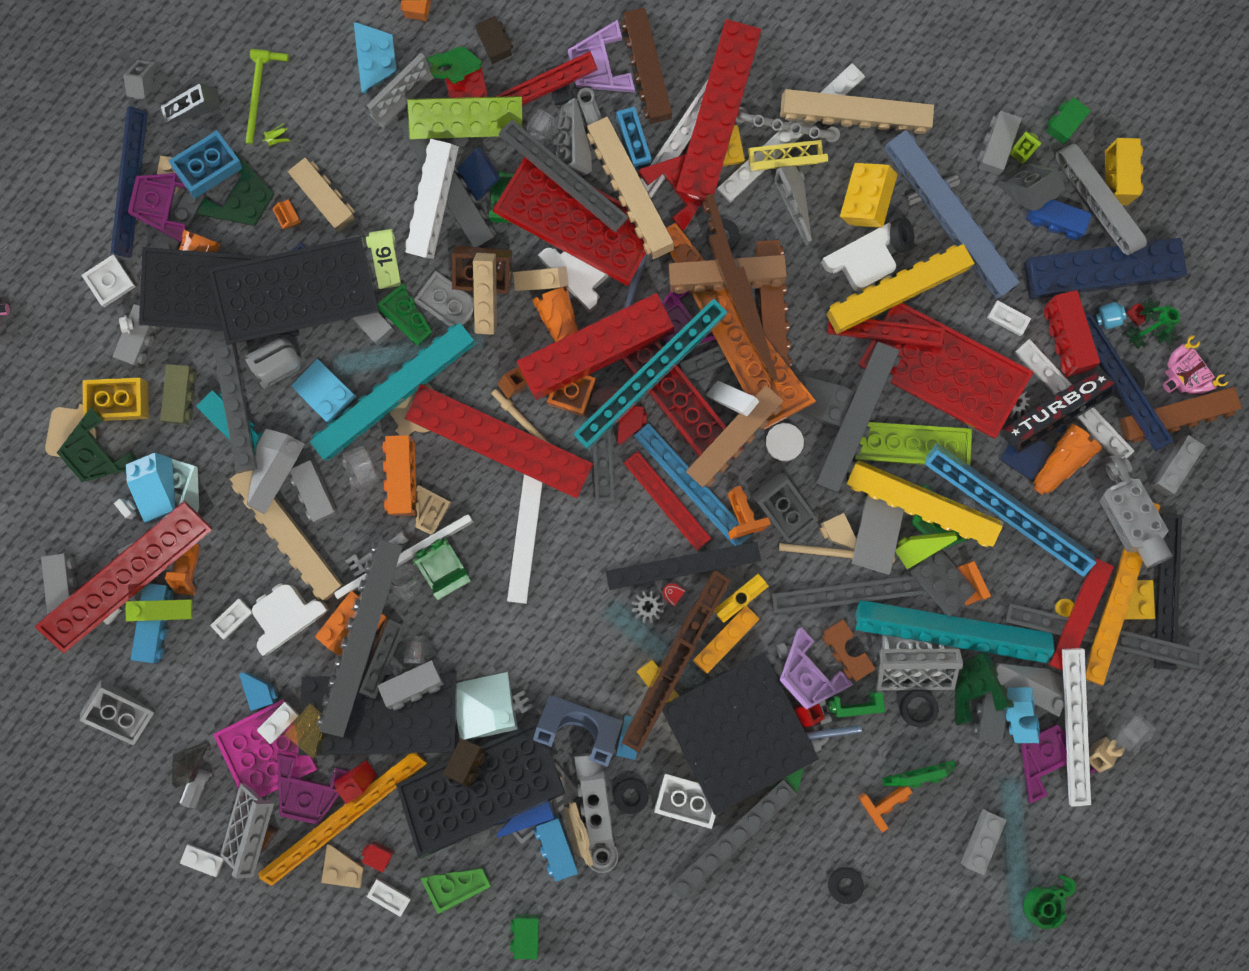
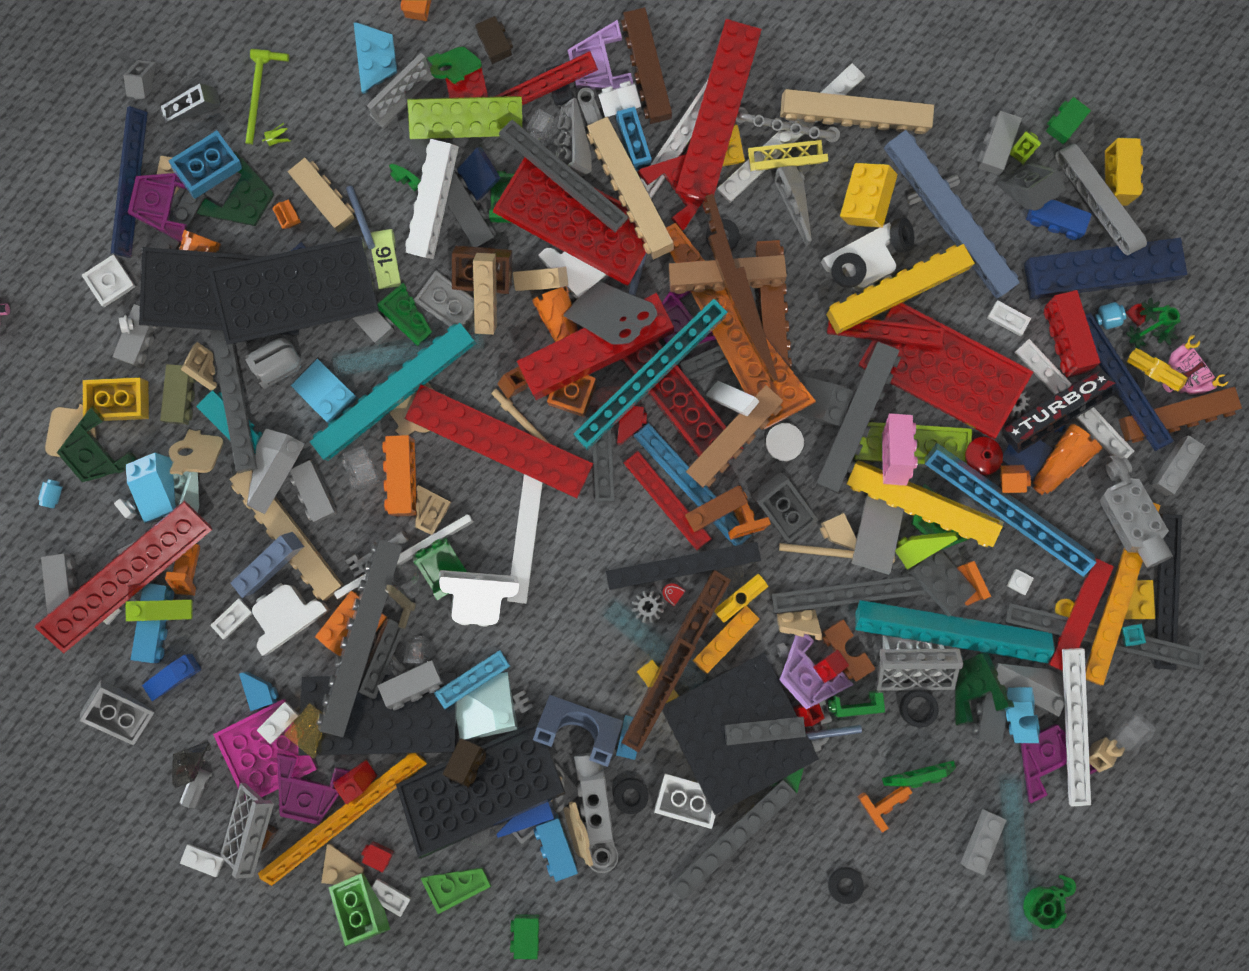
(50, 493): none -> medium azure brick
(171, 676): none -> blue slope
(200, 366): none -> tan wing
(204, 454): none -> tan piece
(267, 564): none -> sand blue brick
(358, 910): none -> bright green slope
(360, 217): none -> sand blue bar
(401, 174): none -> green slope
(404, 602): none -> dark tan piece
(472, 679): none -> medium azure tile
(477, 595): none -> white brick
(603, 307): none -> dark grey piece
(620, 98): none -> white brick
(716, 508): none -> dark orange slope
(764, 730): none -> dark grey plate
(800, 623): none -> tan wing
(831, 666): none -> red brick
(848, 282): none -> black tyre
(898, 449): none -> bright pink brick
(975, 455): none -> red dish
(1014, 478): none -> orange brick
(1020, 582): none -> white plate
(1133, 635): none -> teal tile
(1157, 369): none -> yellow piece

